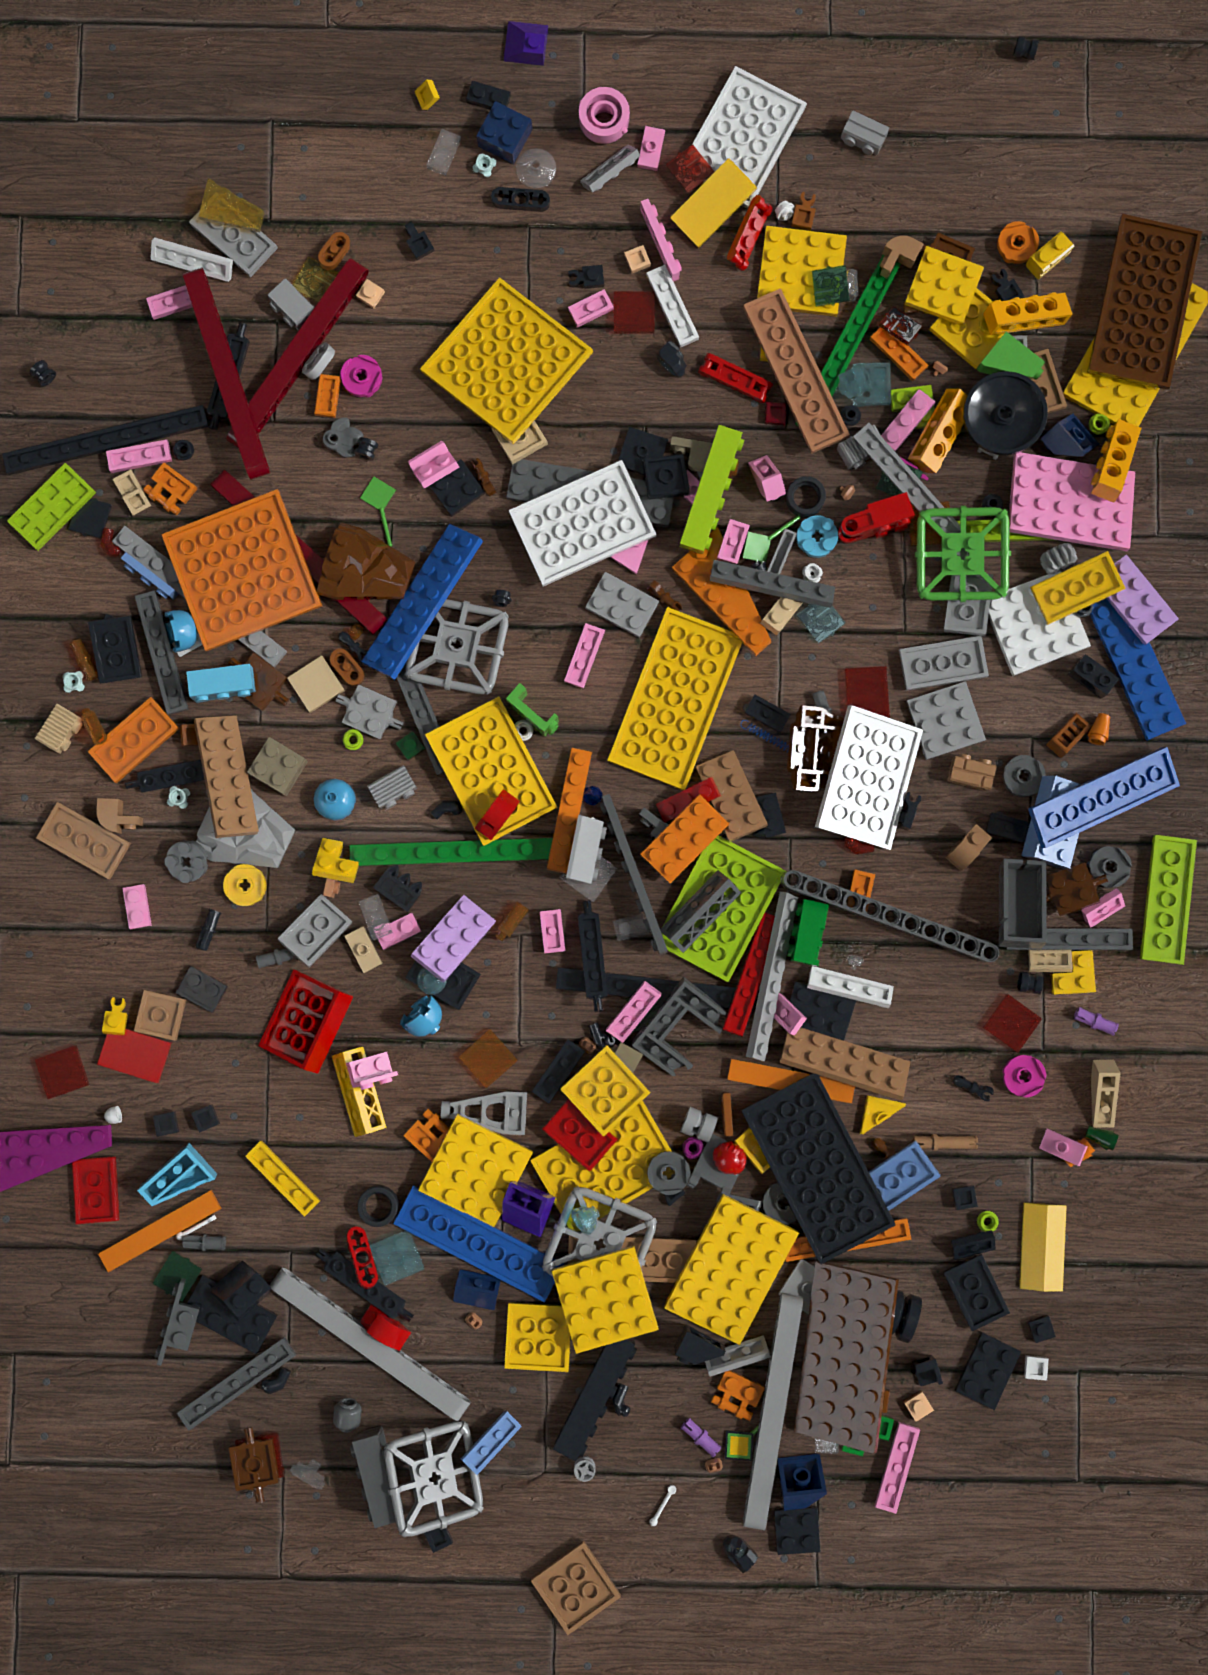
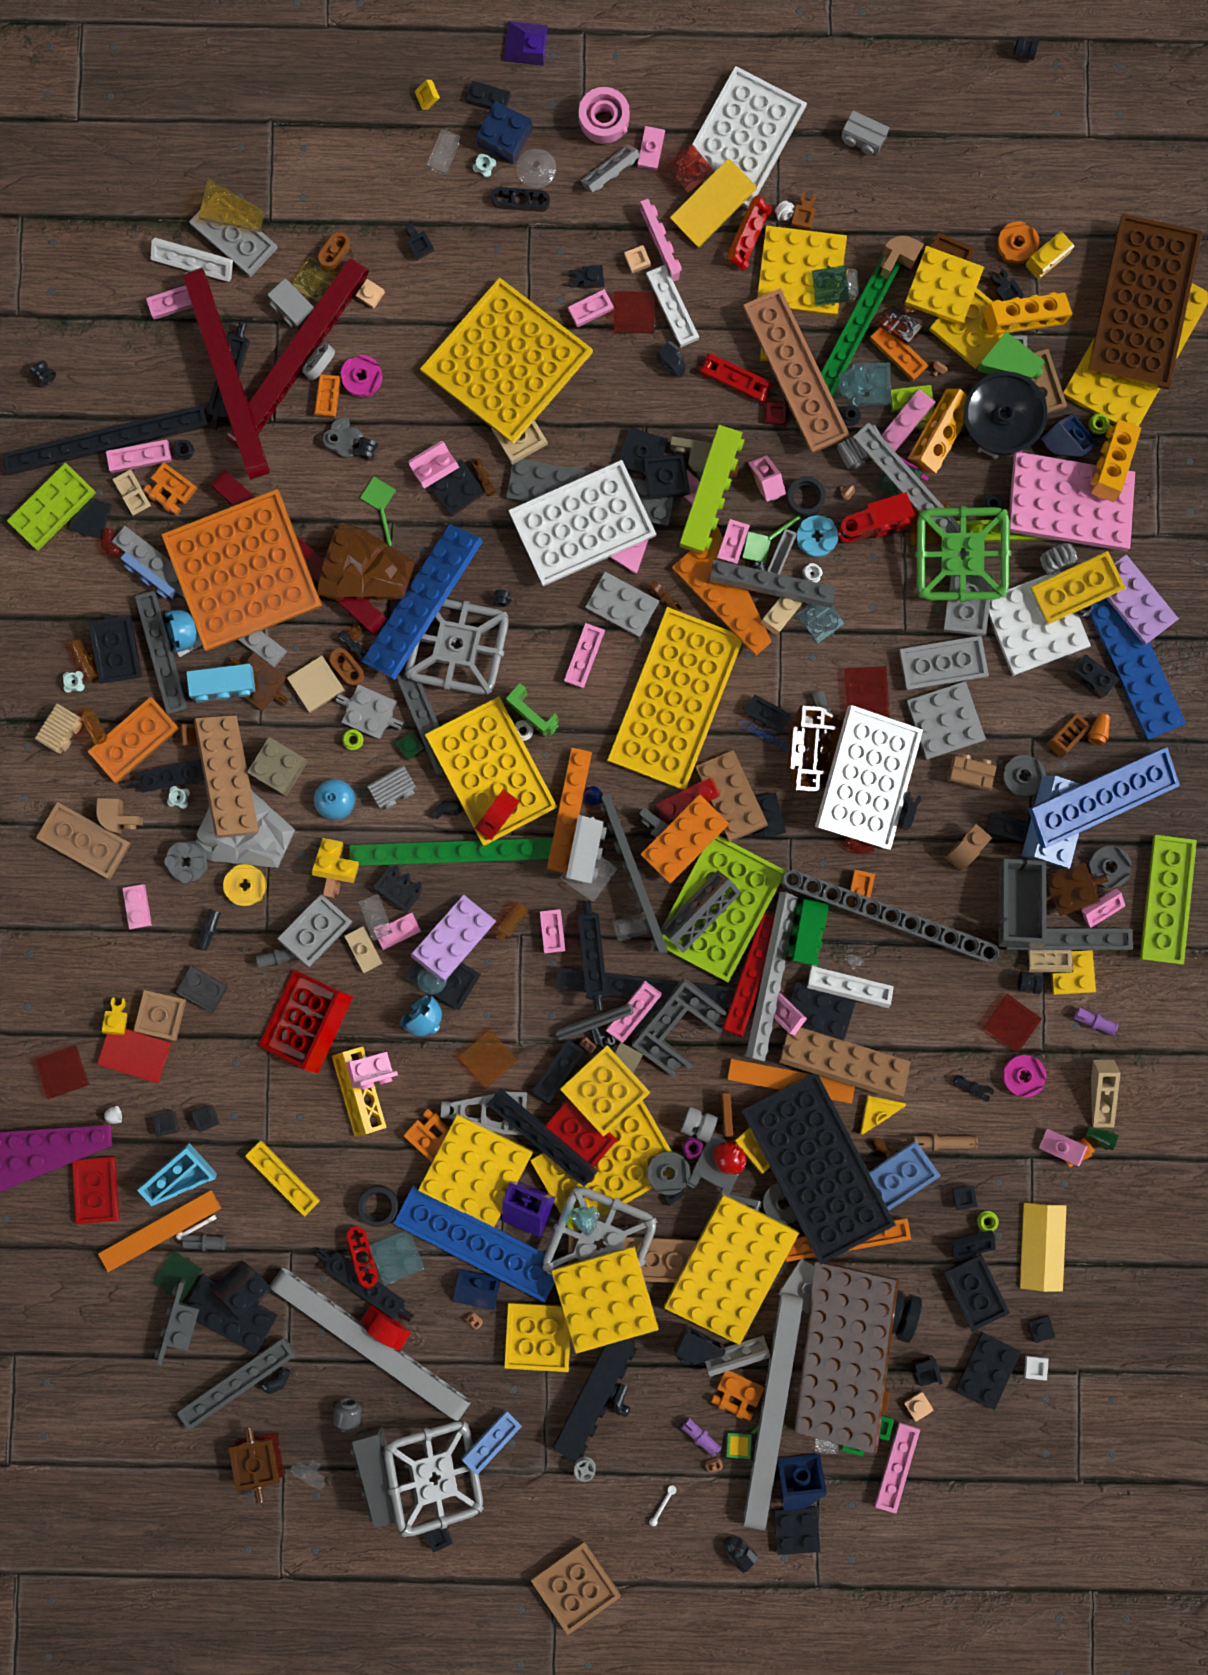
(542, 1137): none -> black tile
(595, 1021): none -> dark grey axle

